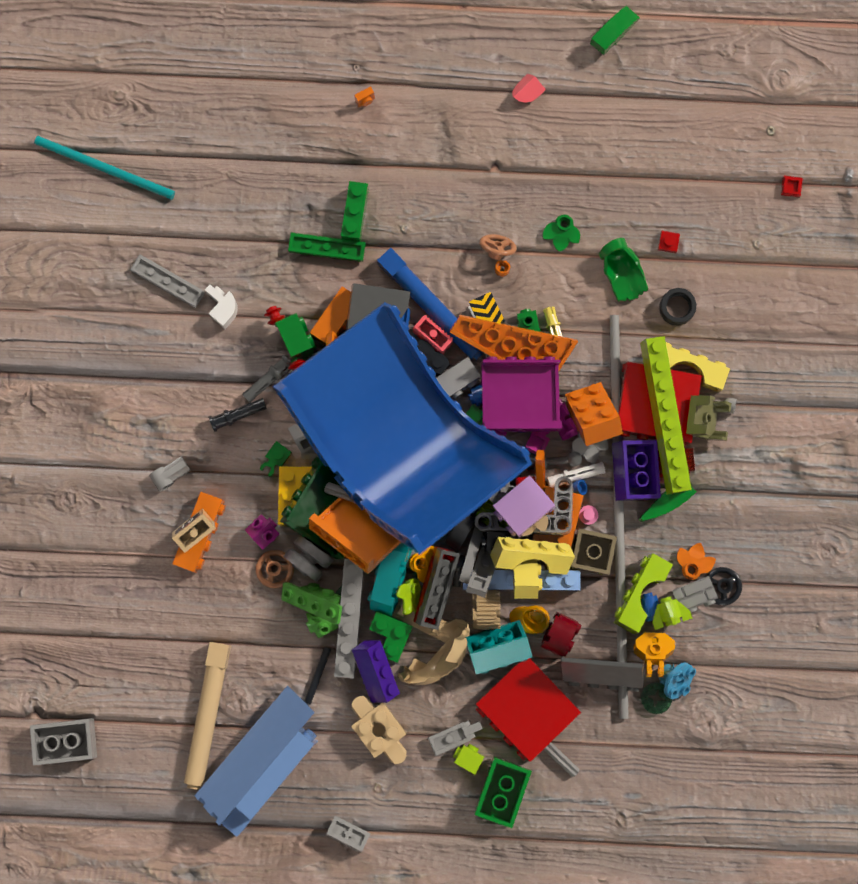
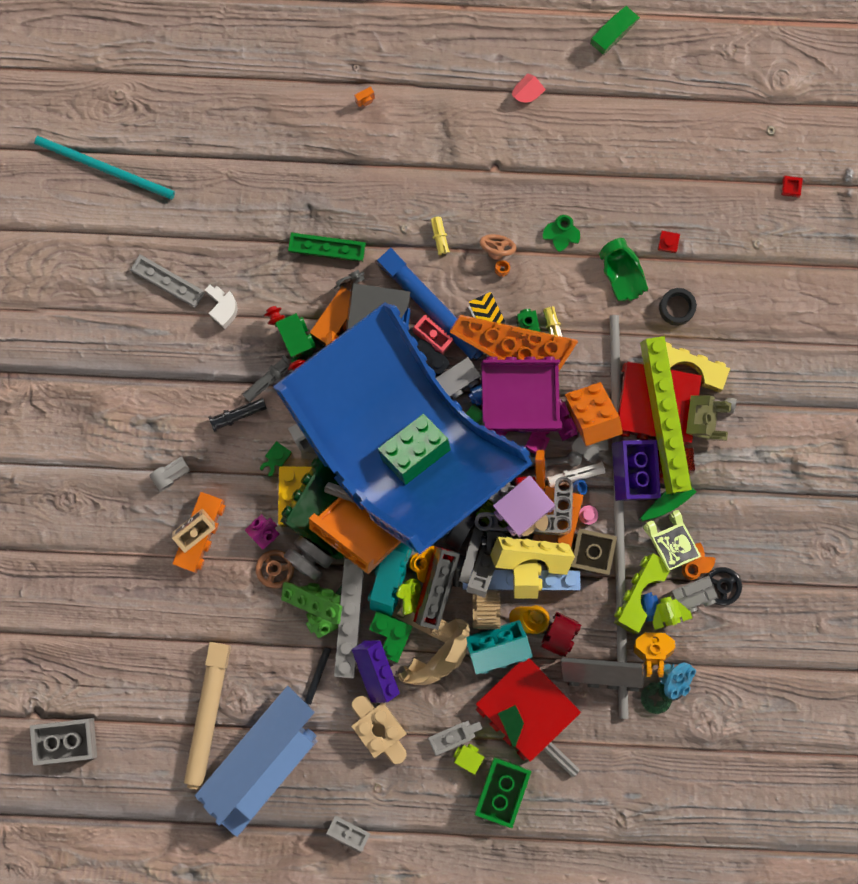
(353, 277): none -> dark grey plate
(354, 211): green brick -> none
(414, 449): none -> brick
(439, 235): none -> light yellow axle
(512, 723): none -> dark green tile
(674, 543): none -> flag

